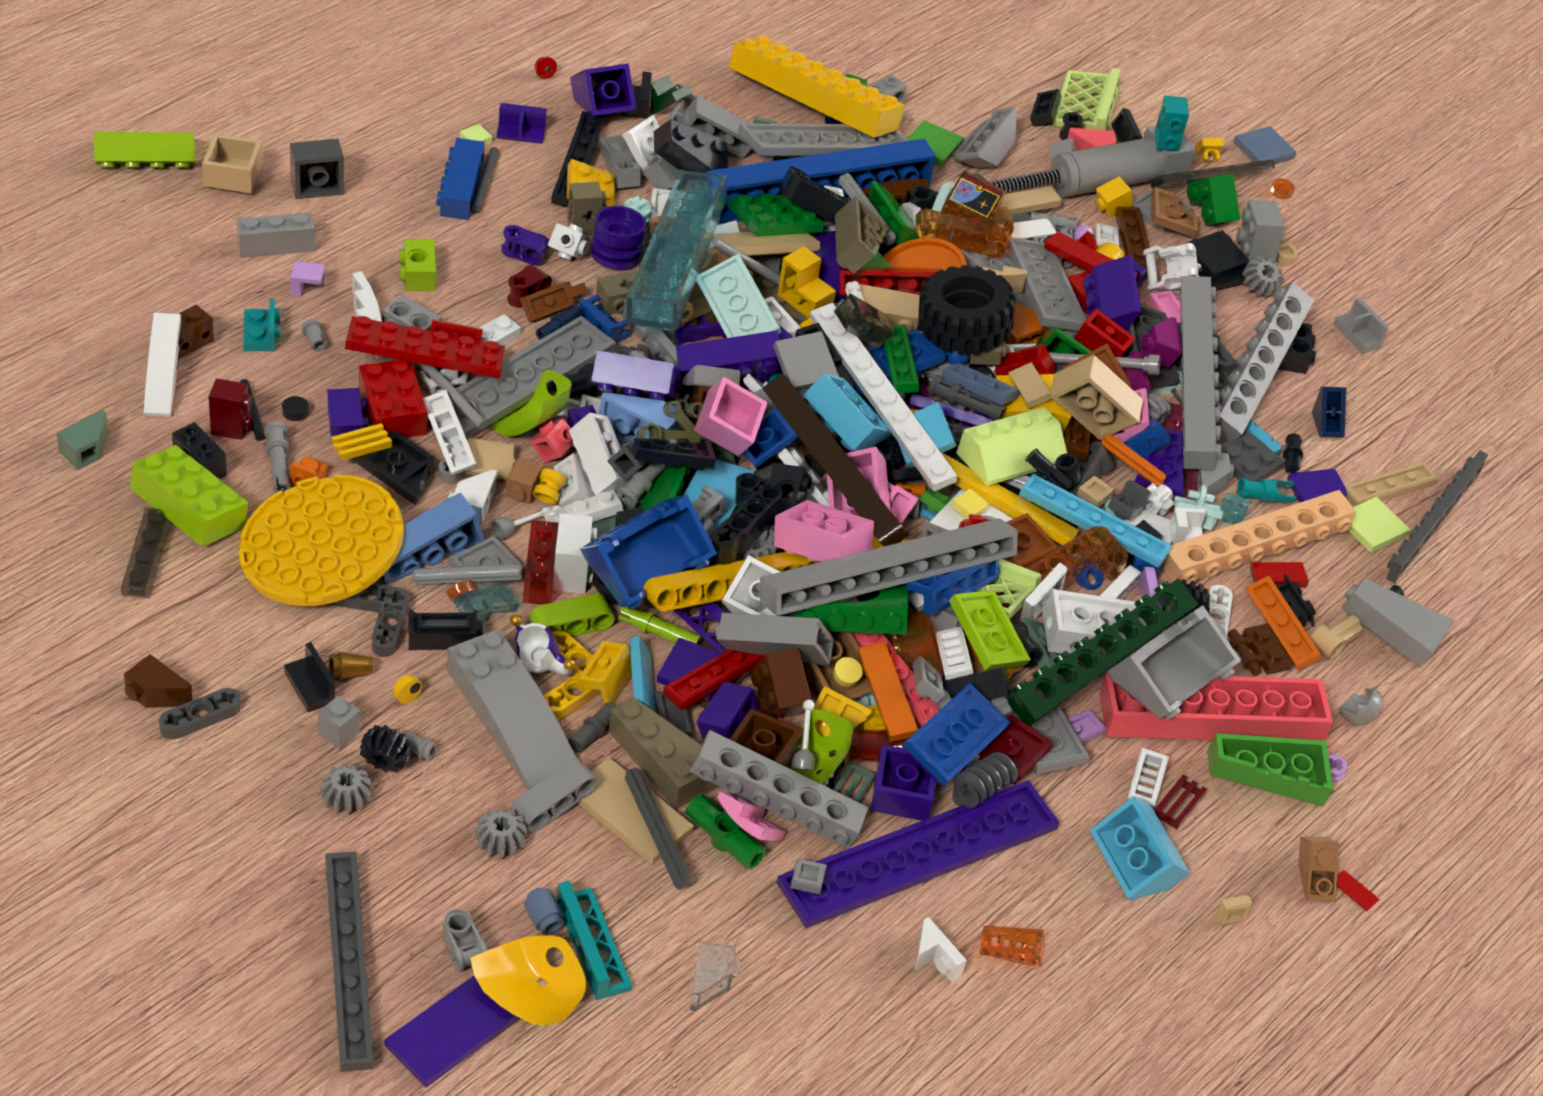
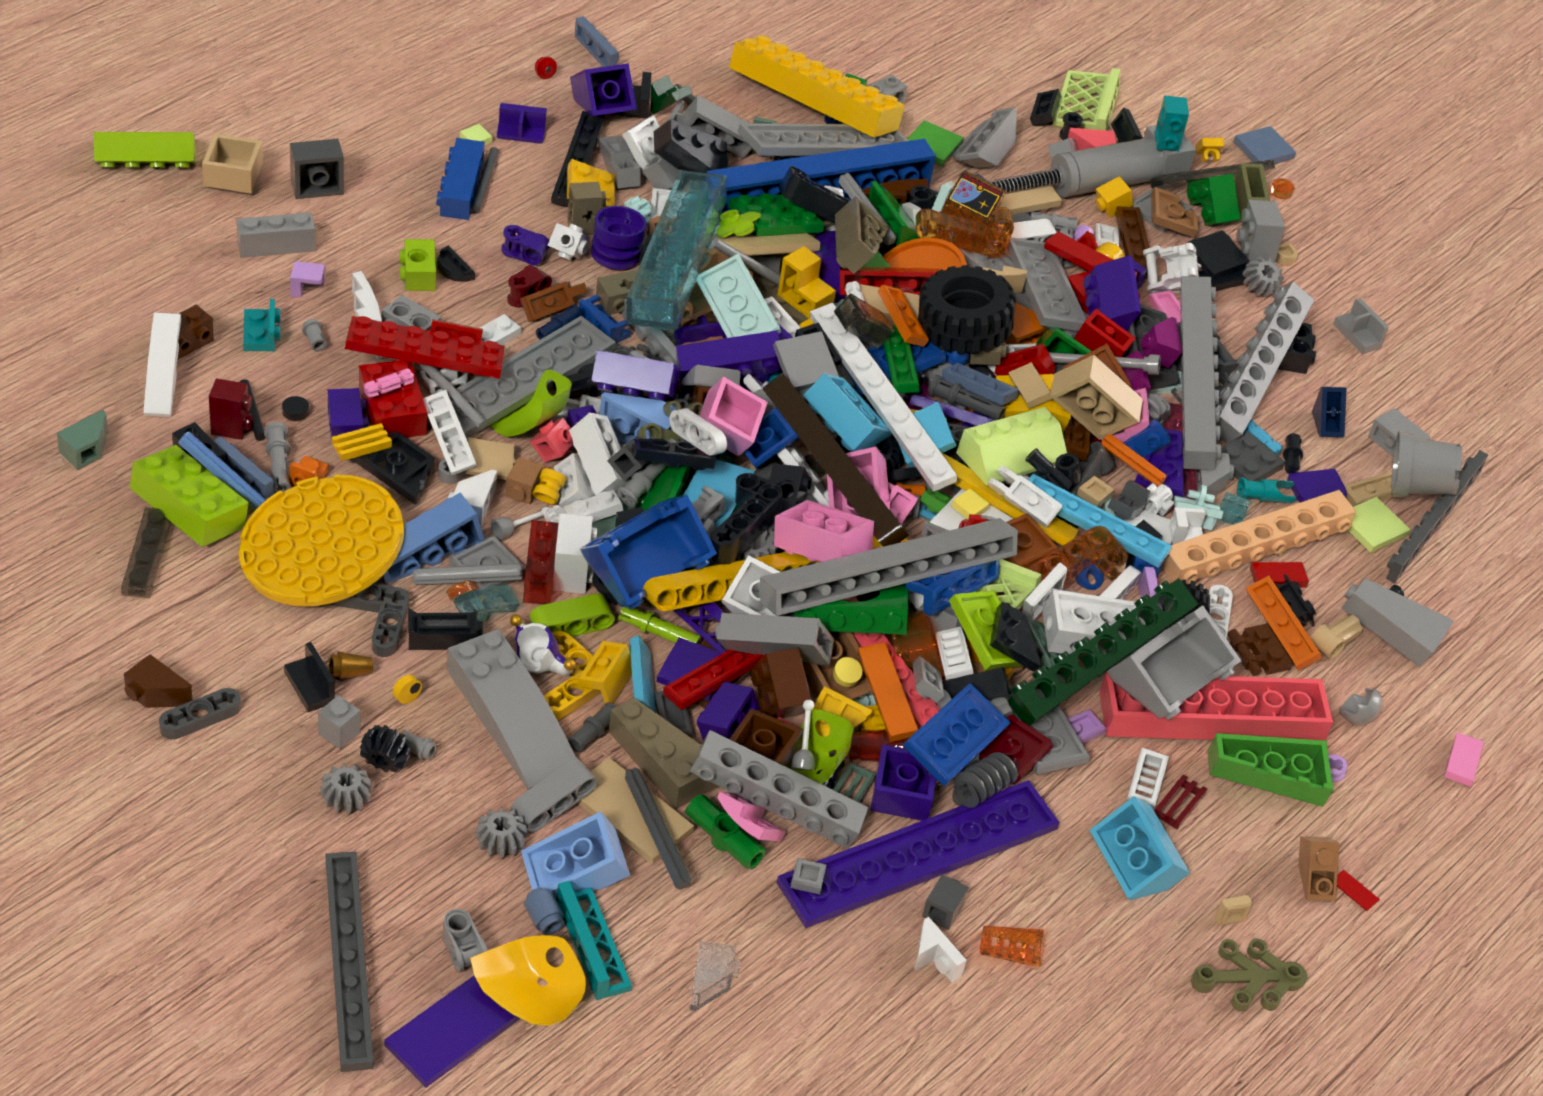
(221, 470): none -> medium blue axle
(247, 469): none -> sand blue plate
(388, 383): none -> bright pink axle
(453, 266): none -> black tile
(583, 854): none -> light blue slope
(595, 43): none -> sand blue plate
(714, 446): none -> white beam
(736, 223): none -> lime plate
(903, 315): none -> orange tile
(945, 901): none -> dark grey brick
(1013, 636): none -> black wing
(1026, 497): none -> white hinge
(1250, 185): none -> olive torso
(1251, 974): none -> olive plant
(1387, 426): none -> light grey panel
(1424, 466): none -> light grey piece
(1463, 759): none -> bright pink tile

